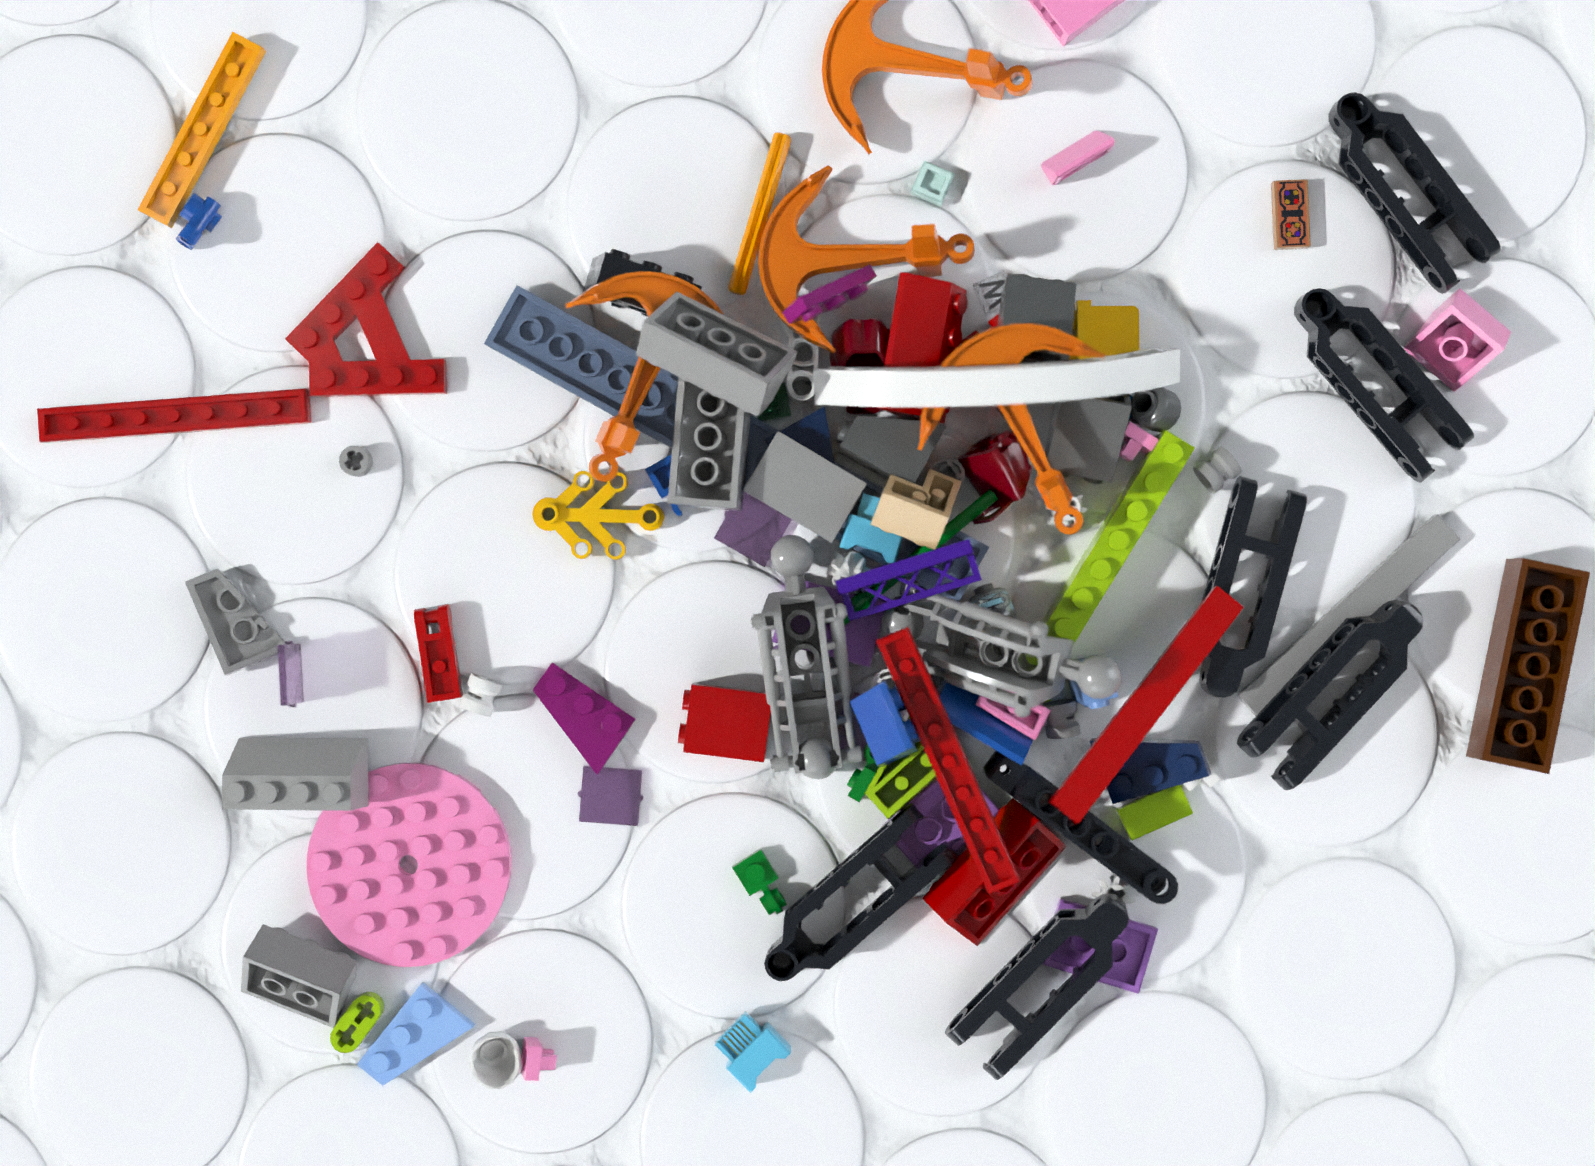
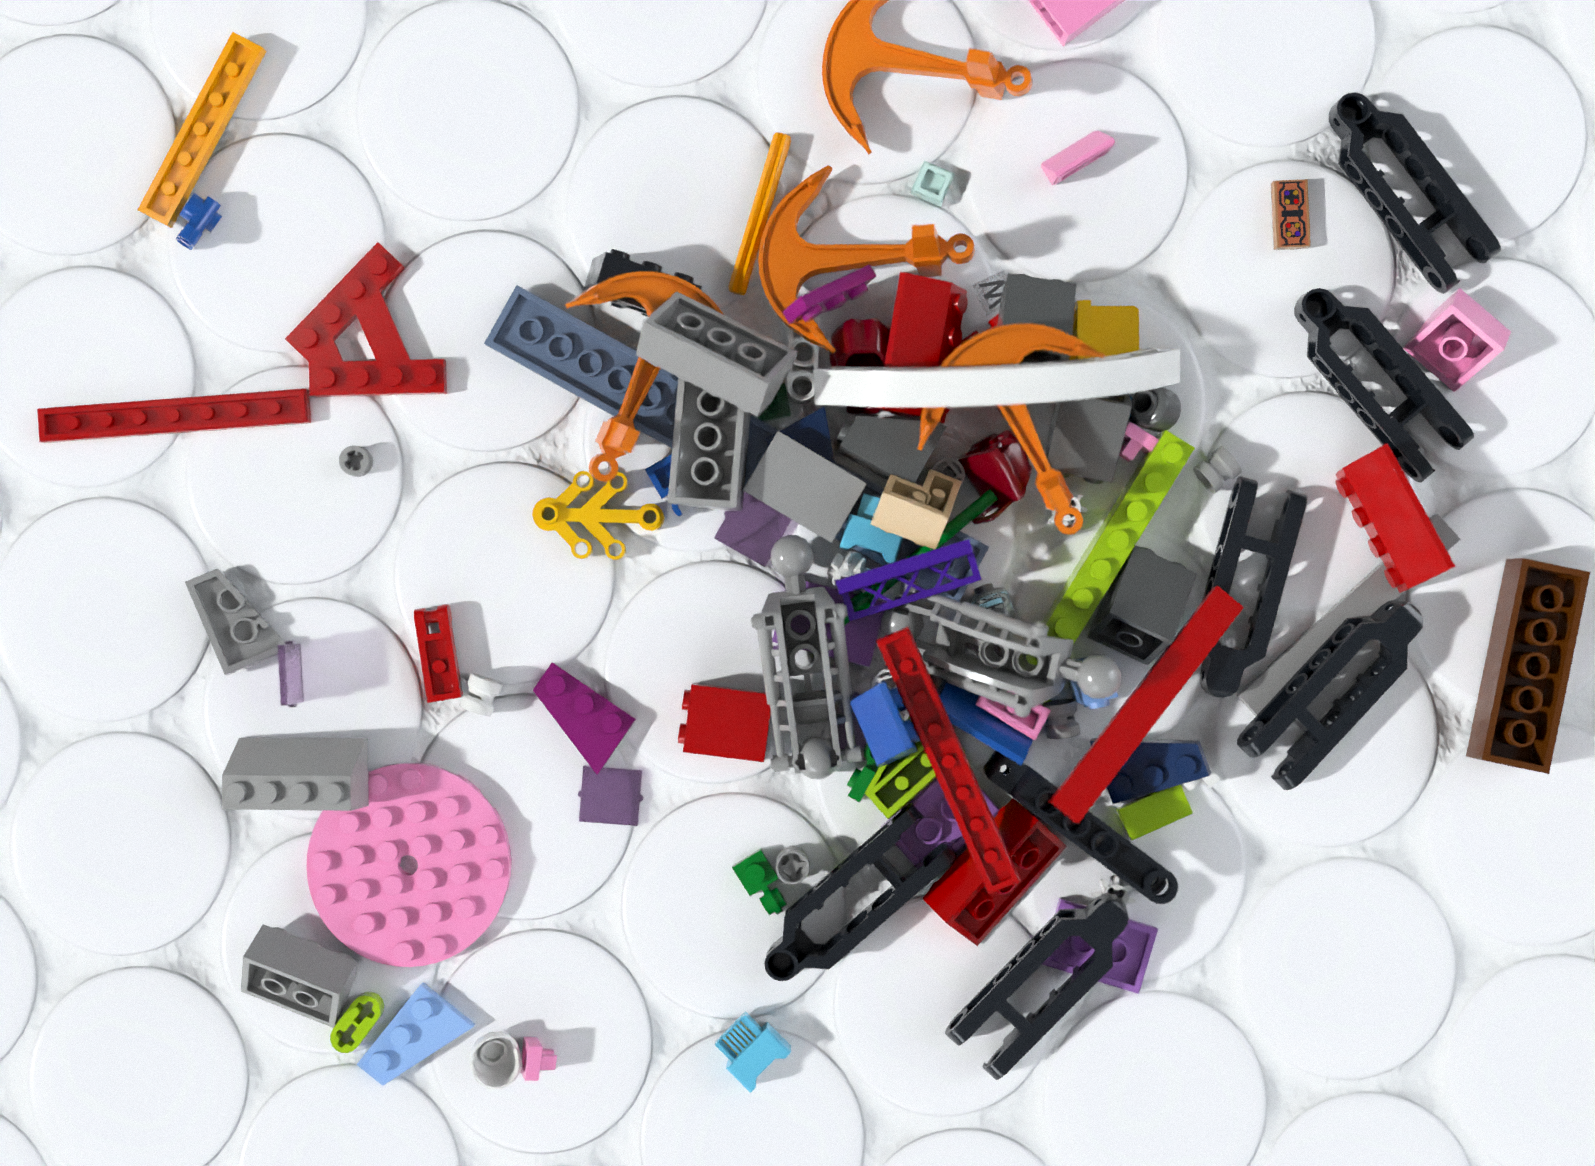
(789, 869): none -> light grey wheel
(1143, 606): none -> dark grey slope
(1393, 519): none -> red slope

